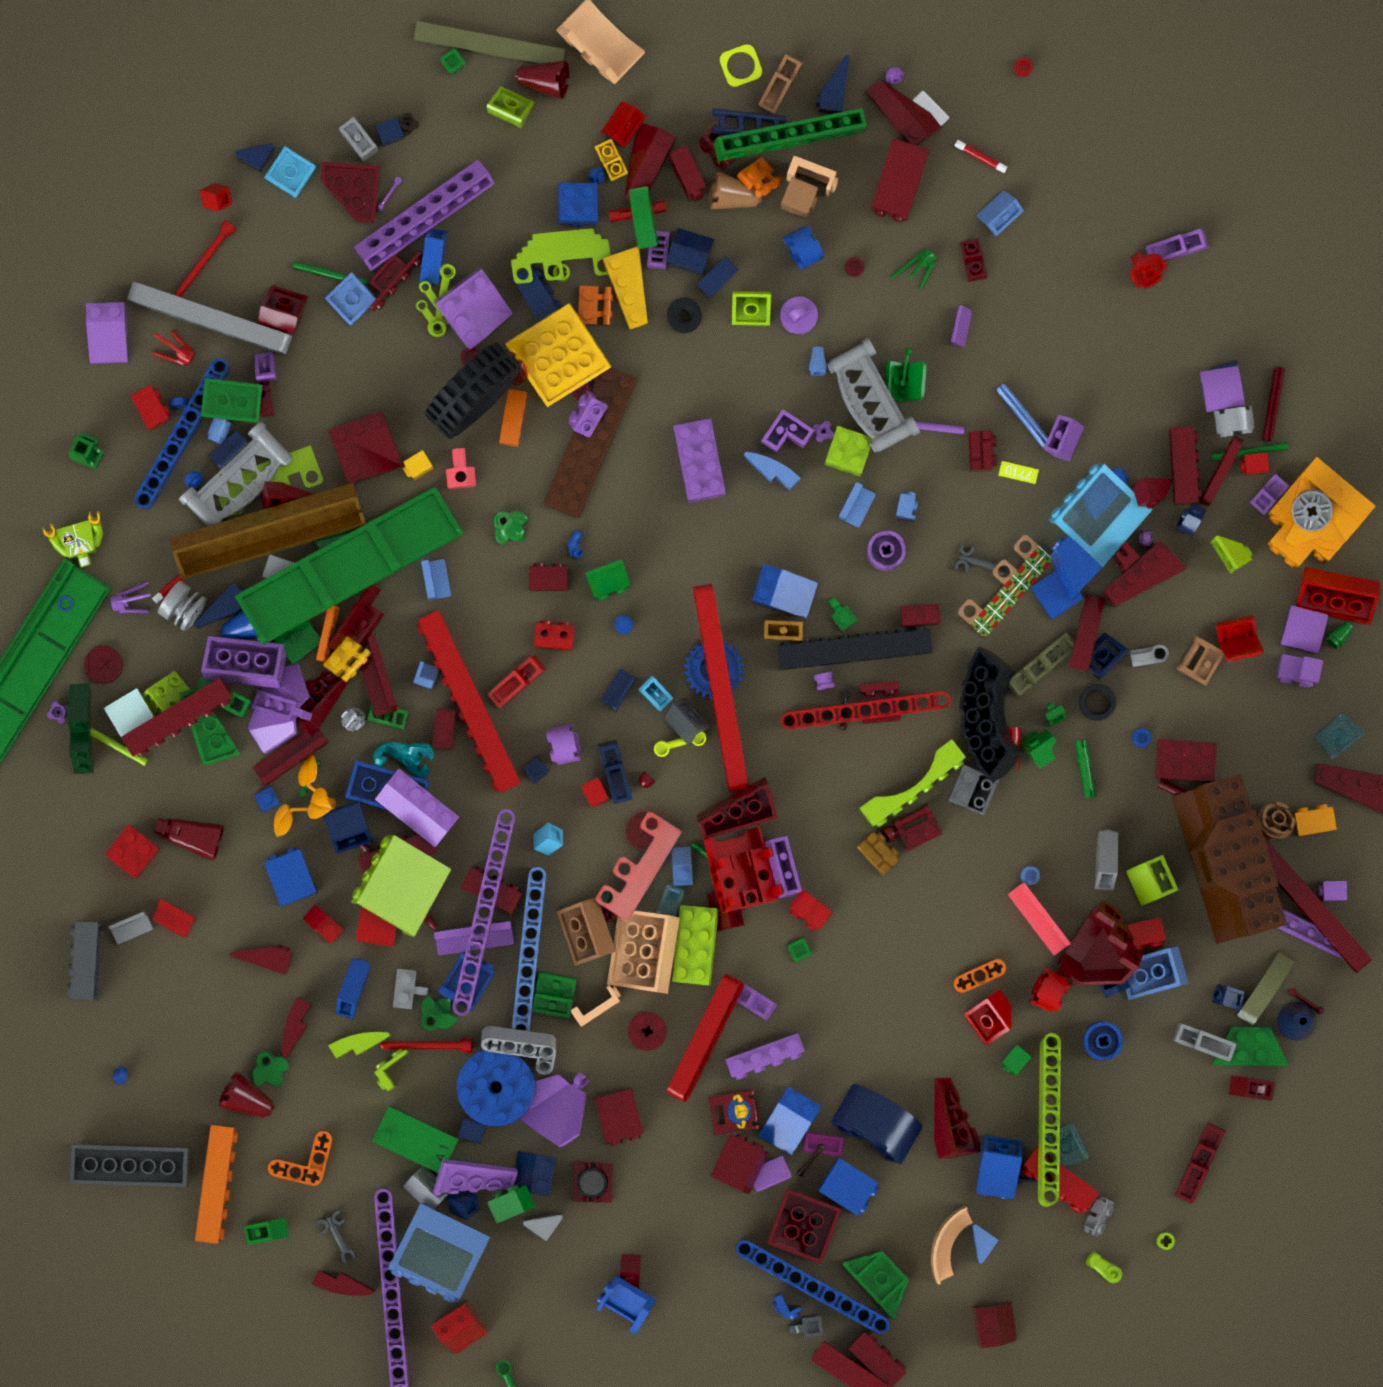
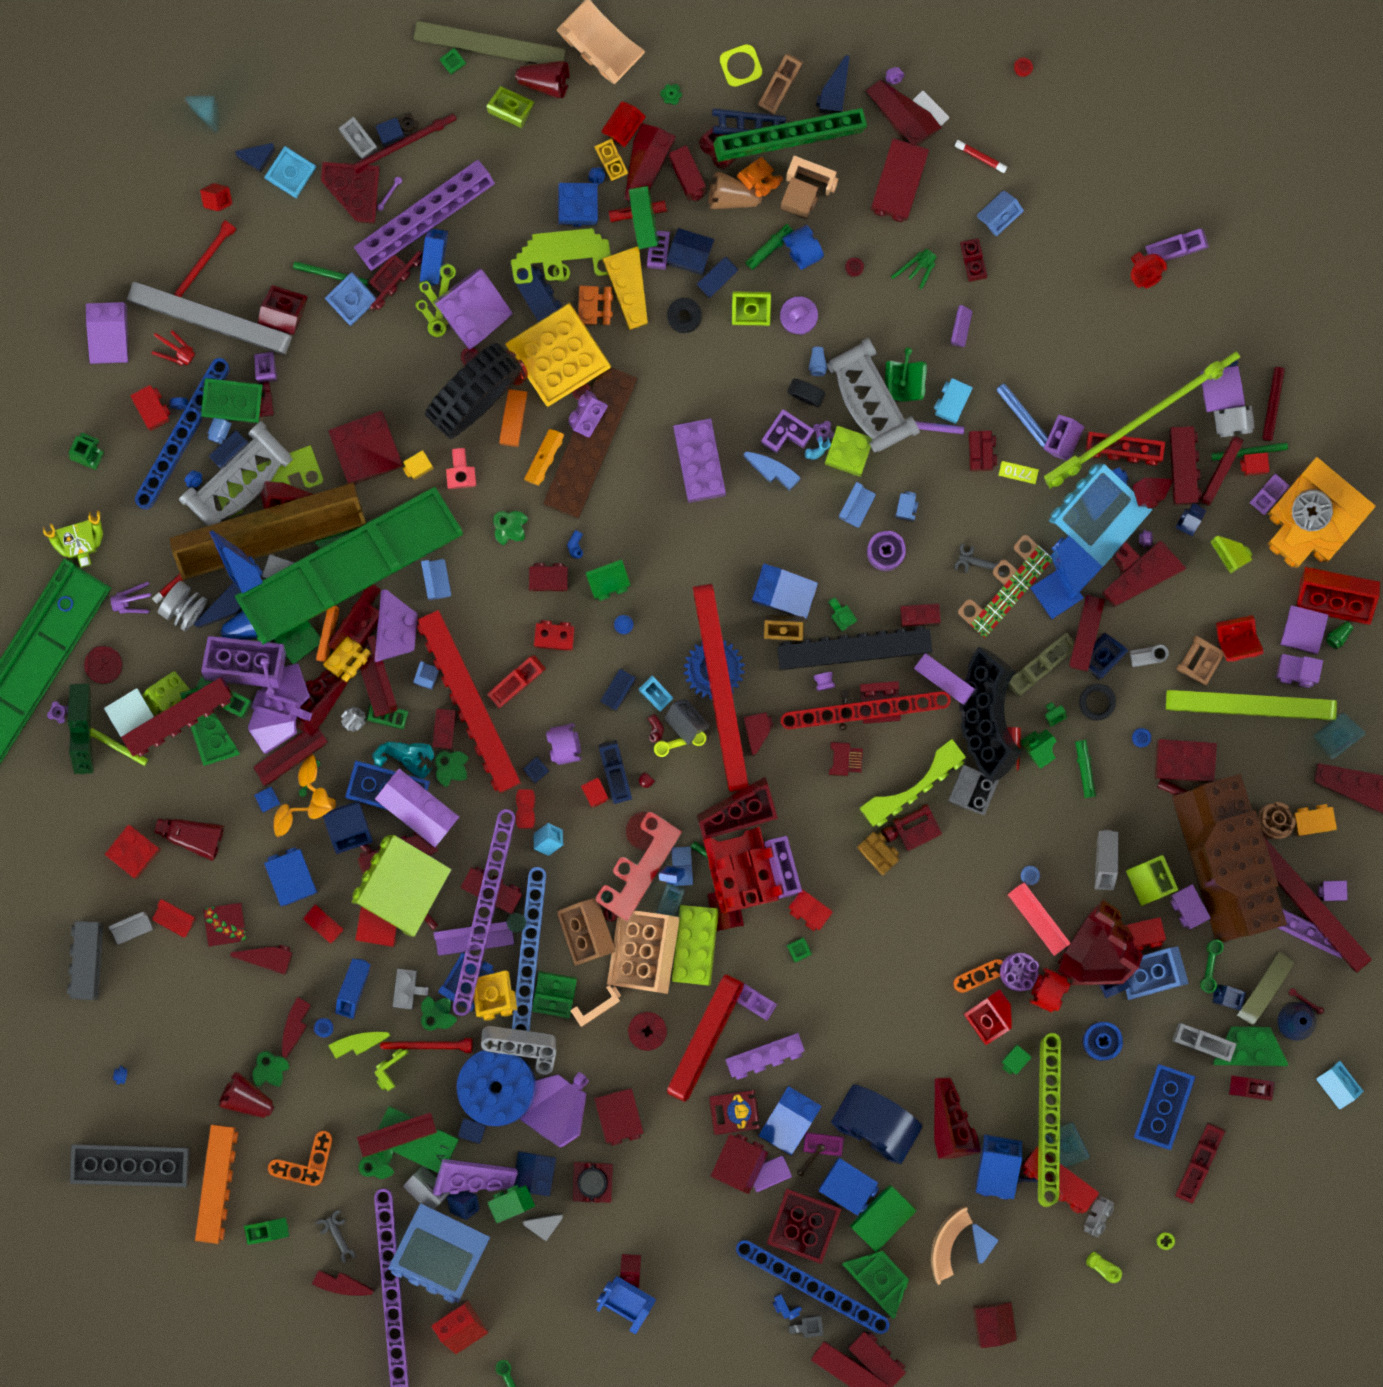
(206, 108): none -> clear light blue slope
(225, 924): none -> dark red tile
(239, 566): none -> blue slope
(270, 692): none -> medium lavender hinge
(323, 1027): none -> blue plate
(379, 1163): none -> green plate
(395, 628): none -> medium lavender wing
(396, 1135): none -> dark red panel
(436, 125): none -> dark red bar
(453, 769): none -> green plate
(494, 996): none -> yellow plate
(516, 922): none -> clear green tile
(525, 815): none -> red brick
(544, 457): none -> light orange tile
(657, 729): none -> dark red arm
(671, 874): none -> blue plate
(673, 99): none -> green plant
(757, 730): none -> dark red slope
(772, 244): none -> green pin
(806, 392): none -> black tyre
(818, 452): none -> medium azure arm
(845, 759): none -> dark red piece
(883, 1218): none -> green tile
(944, 678): none -> medium lavender slope
(953, 400): none -> medium azure brick
(1019, 971): none -> medium lavender tile
(1073, 465): none -> lime bar
(1128, 448): none -> red brick
(1164, 1107): none -> blue brick
(1189, 907): none -> medium lavender brick
(1214, 948): none -> green bar
(1251, 705): none -> lime beam
(1340, 1085): none -> medium azure panel

